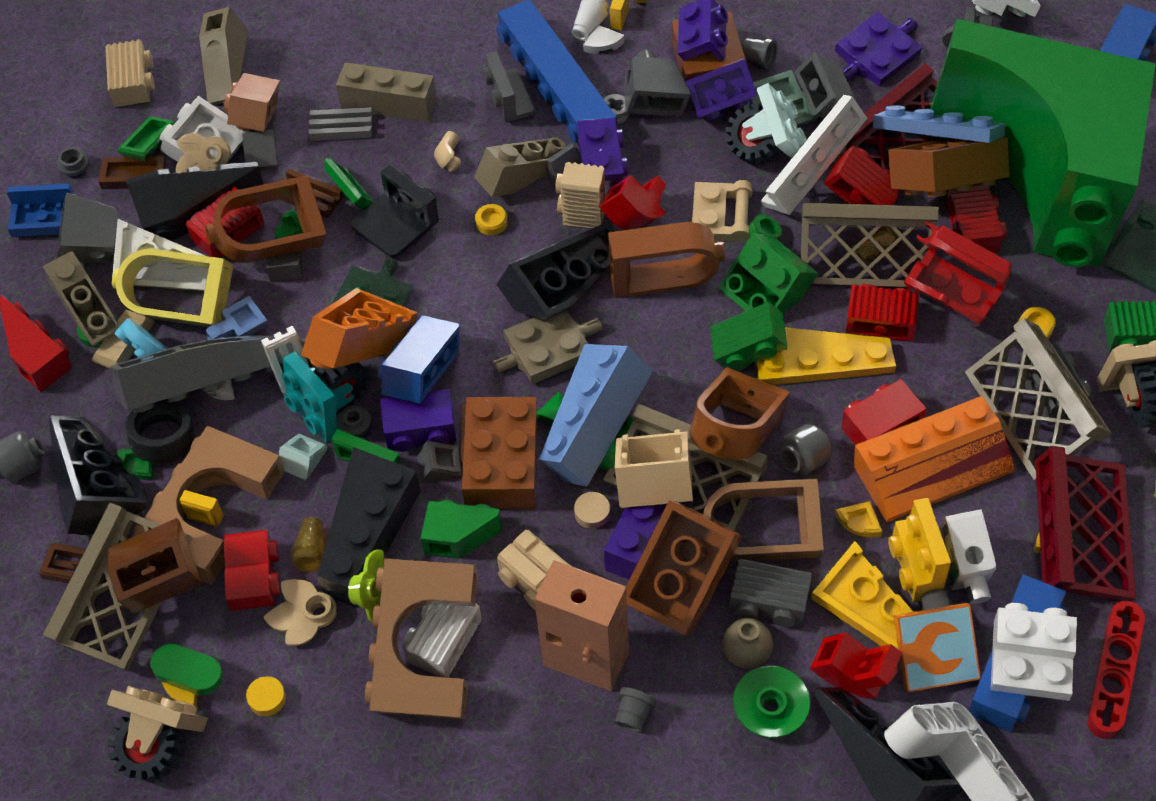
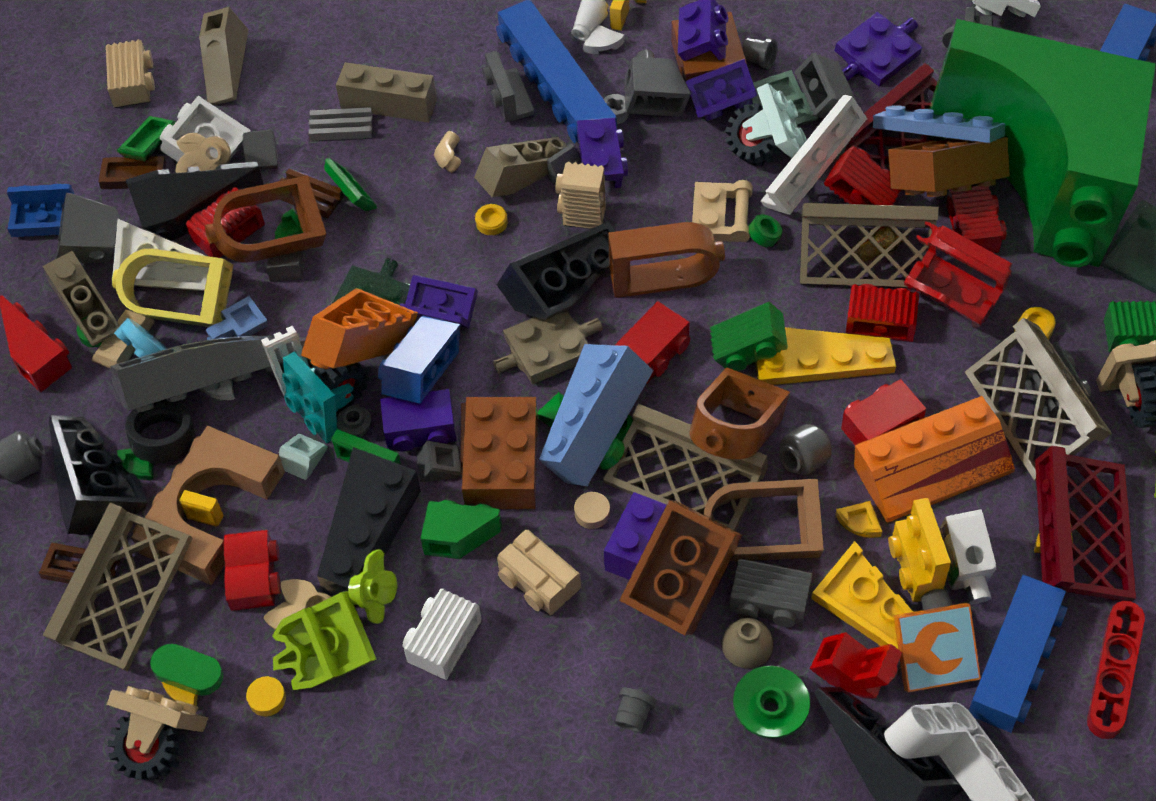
(72, 161): dark grey plate -> none
(152, 567): reddish brown slope -> none
(252, 102): nougat brick -> none
(308, 545): clear yellow cone -> none
(323, 642): none -> lime plate
(398, 215): black bracket -> none
(405, 588): medium nougat arch -> none
(441, 300): none -> dark purple bracket
(582, 625): nougat brick -> none
(634, 205): red brick -> none
(653, 469): tan container -> none
(658, 337): none -> red brick
(767, 273): green slope -> none
(1033, 652): white plate -> none

